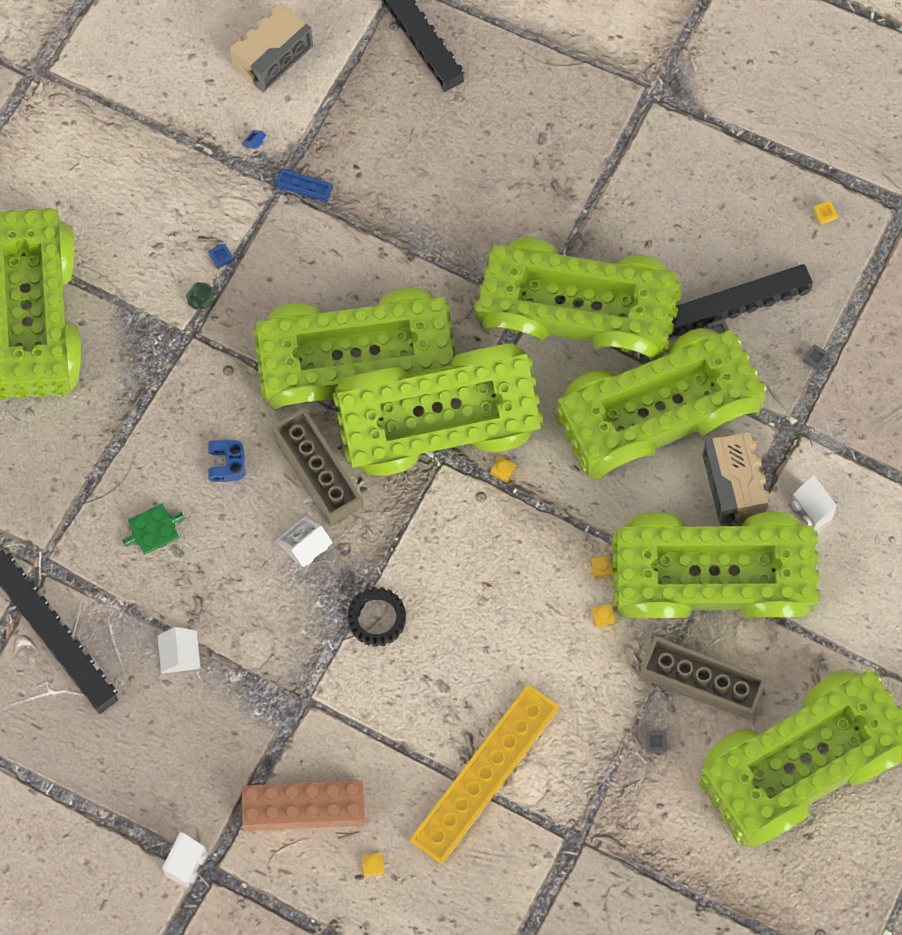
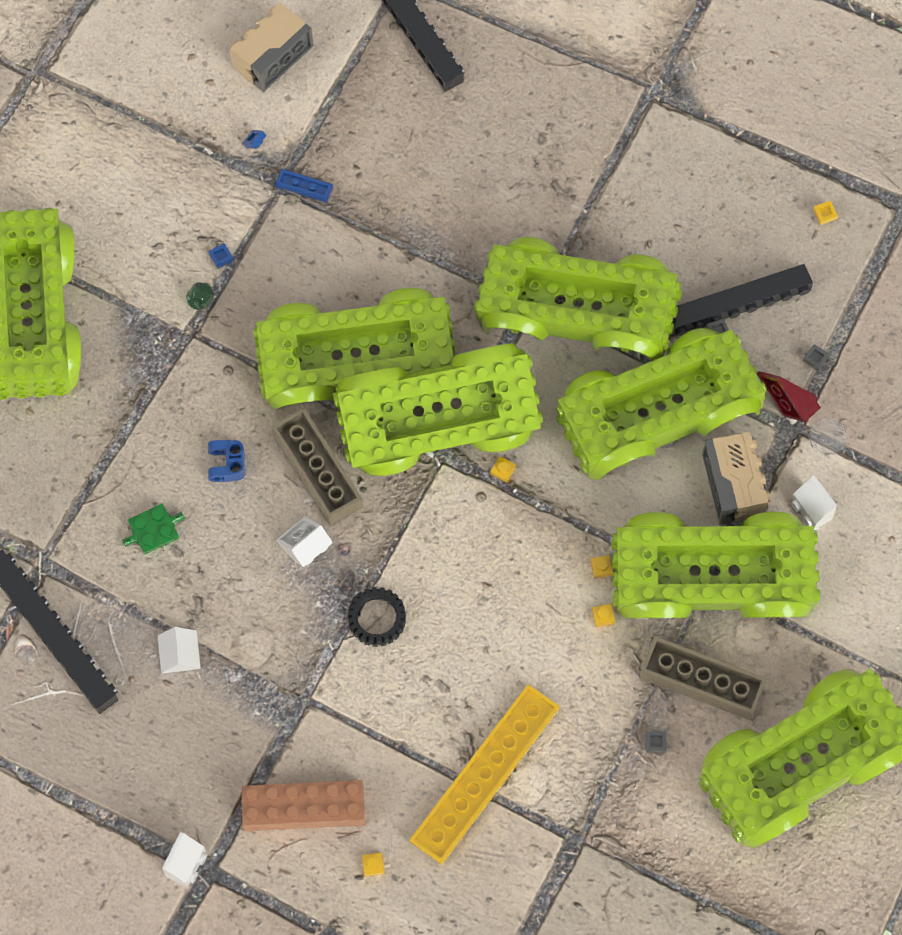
(789, 398): none -> dark red slope

